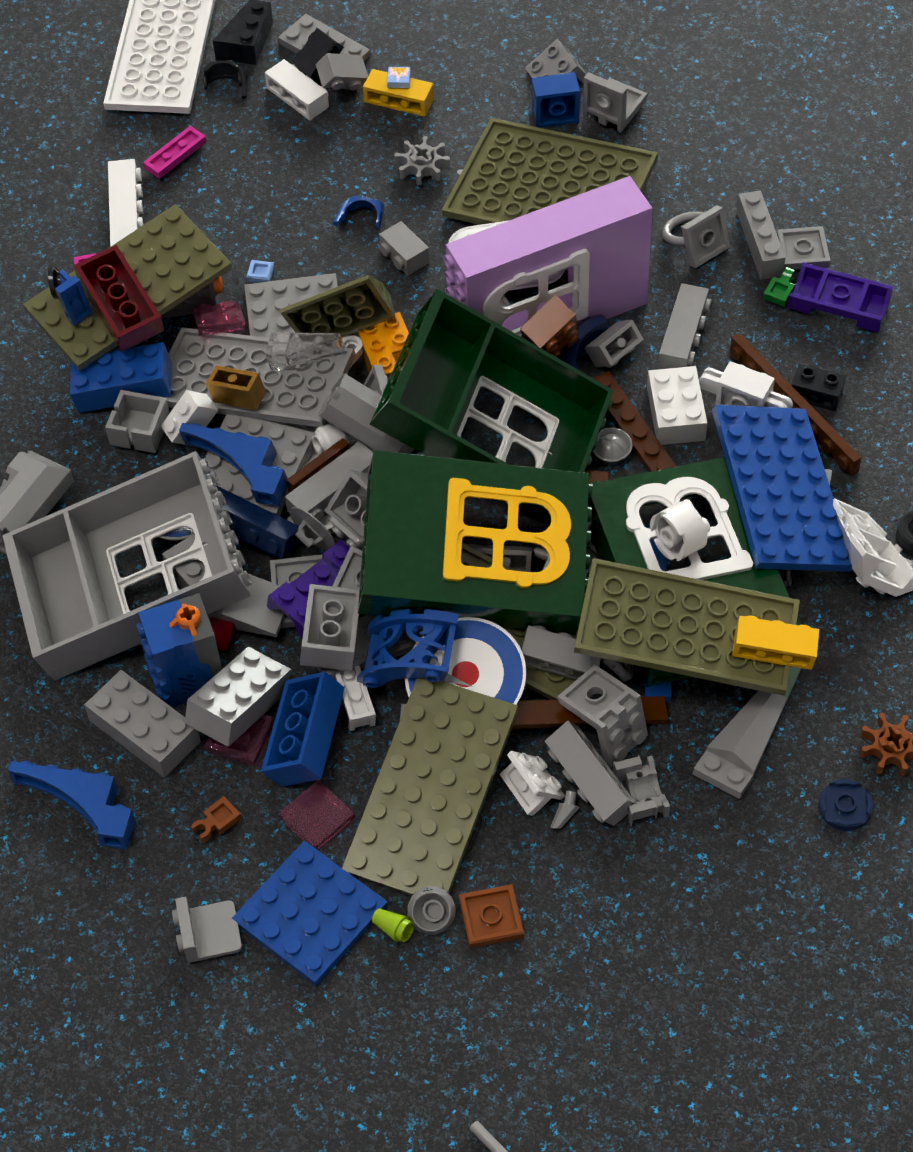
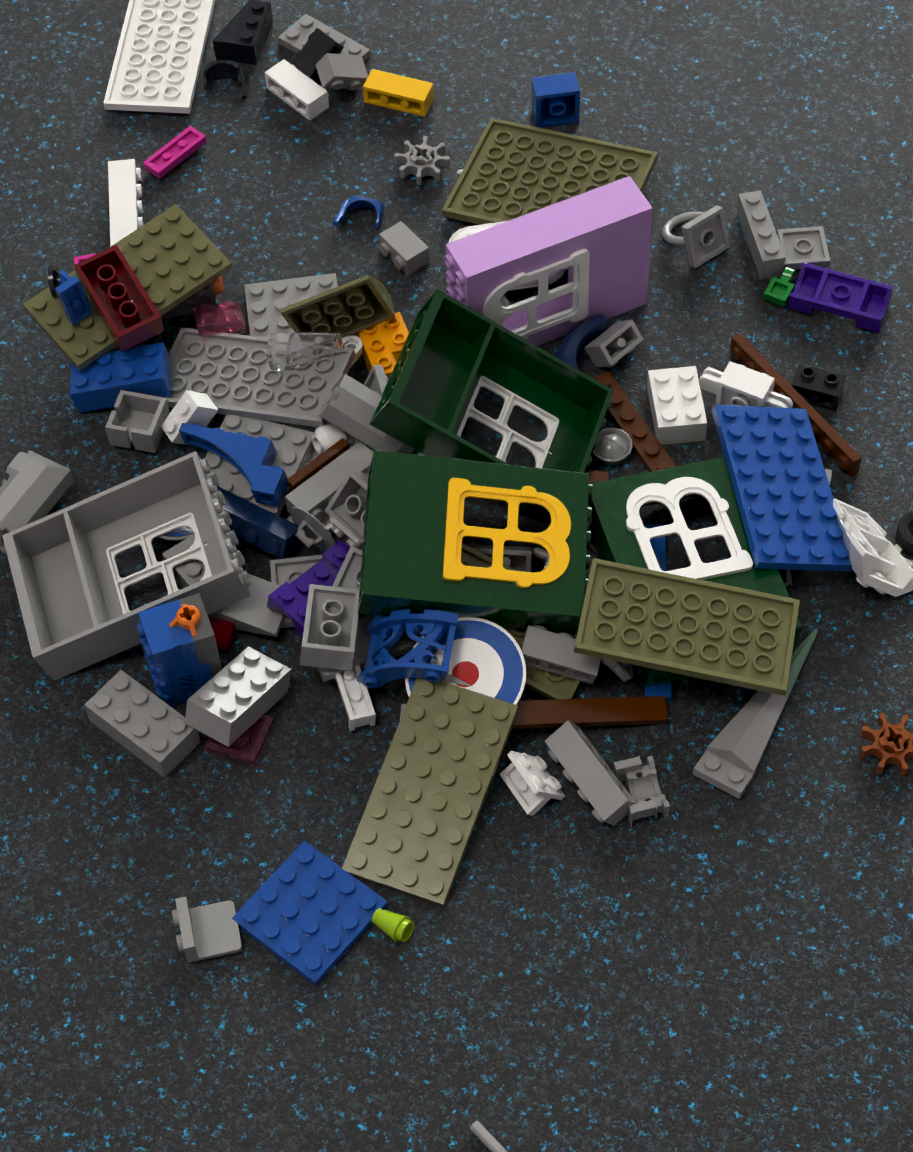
(86, 793): blue arch -> none
(217, 817): dark orange plate -> none
(236, 387): pearl gold brick -> none
(260, 271): light blue tile -> none
(303, 729): blue brick -> none
(316, 815): clear pink tile -> none
(398, 77): light blue tile -> none
(431, 910): light grey hat -> none
(491, 916): dark orange tile -> none
(552, 327): dark orange brick -> none
(555, 60): light grey bracket -> none
(565, 810): light grey bar -> none
(611, 100): light grey bracket -> none
(615, 715): light grey bracket -> none
(679, 530): white brick -> none
(684, 327): light grey brick -> none
(775, 642): yellow brick -> none
(845, 805): dark blue tile -> none

